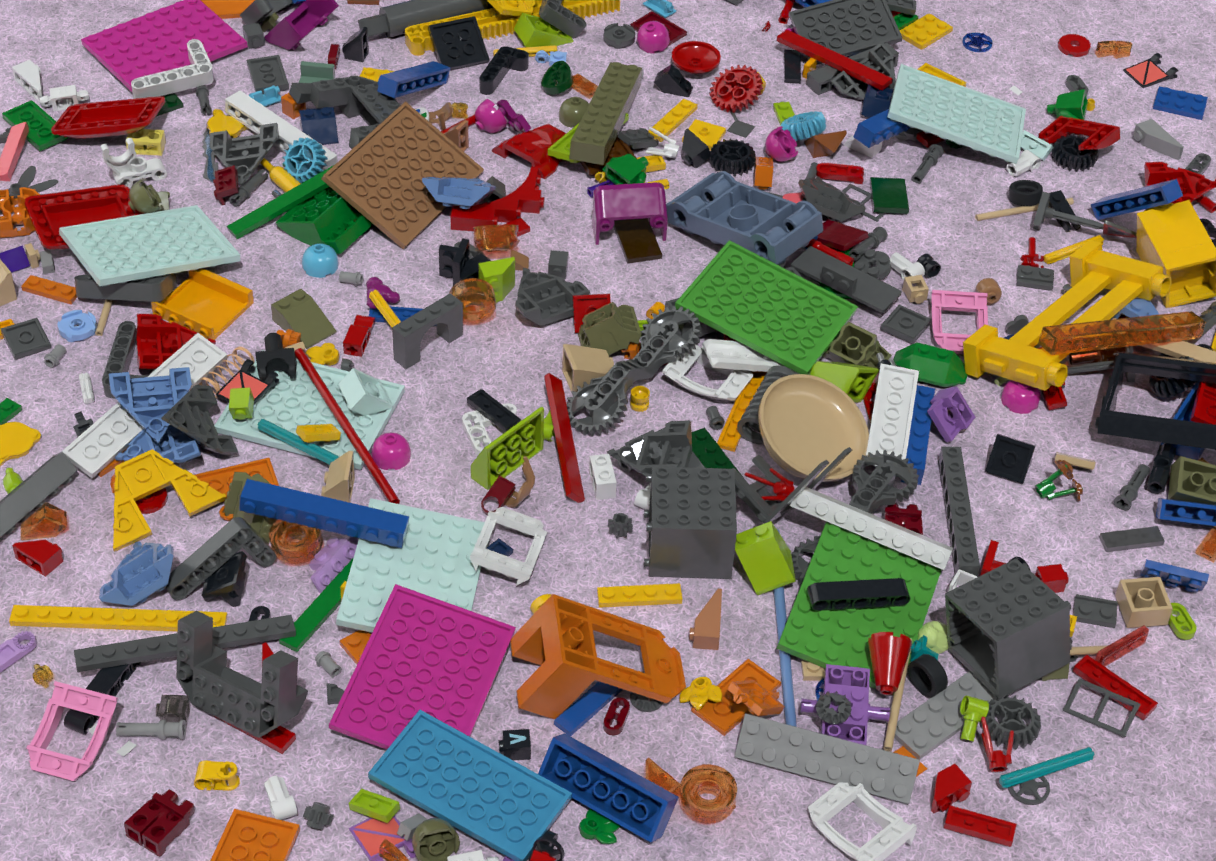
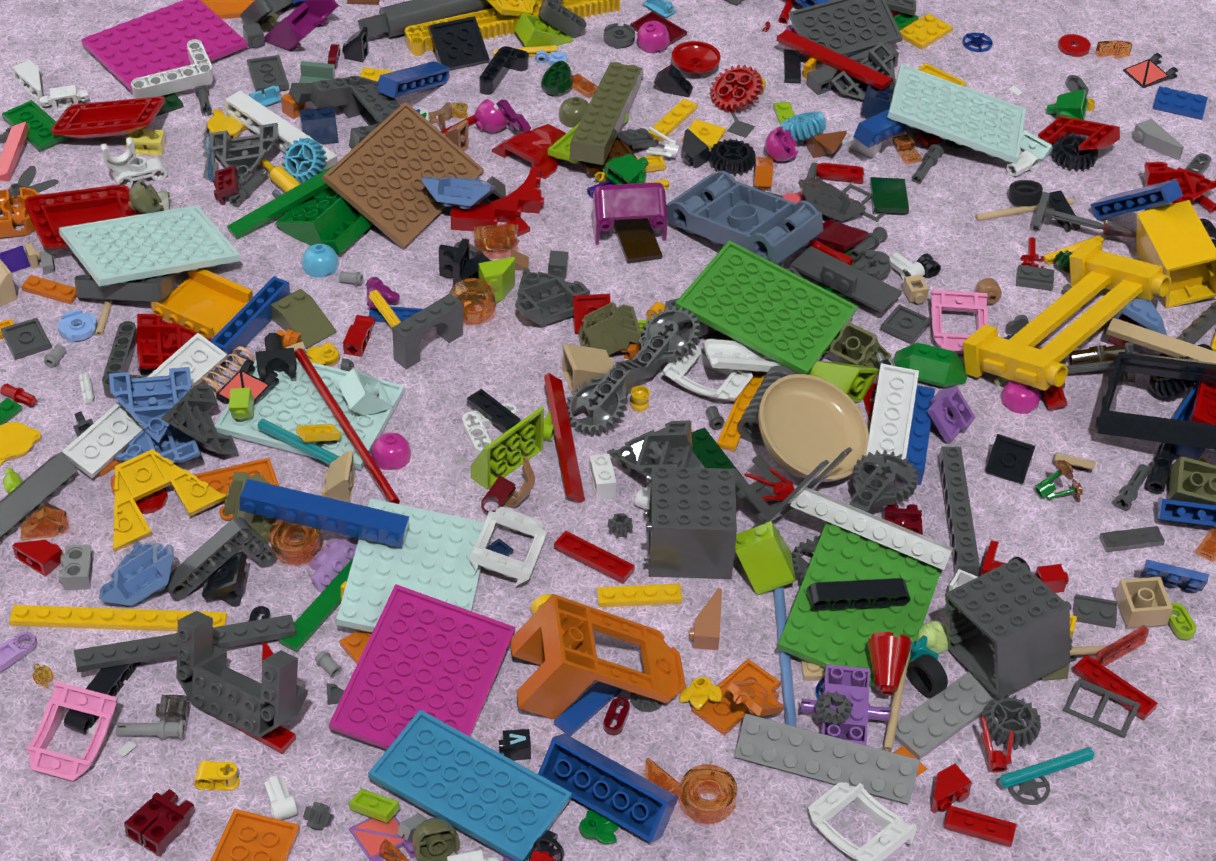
(18, 395): none -> red axle
(77, 567): none -> light grey brick
(251, 317): none -> blue brick
(594, 556): none -> red plate
(906, 149): none -> clear orange slope
(972, 711): lime pin -> none
(1063, 260): none -> dark green gear
(1121, 332): clear orange brick -> none

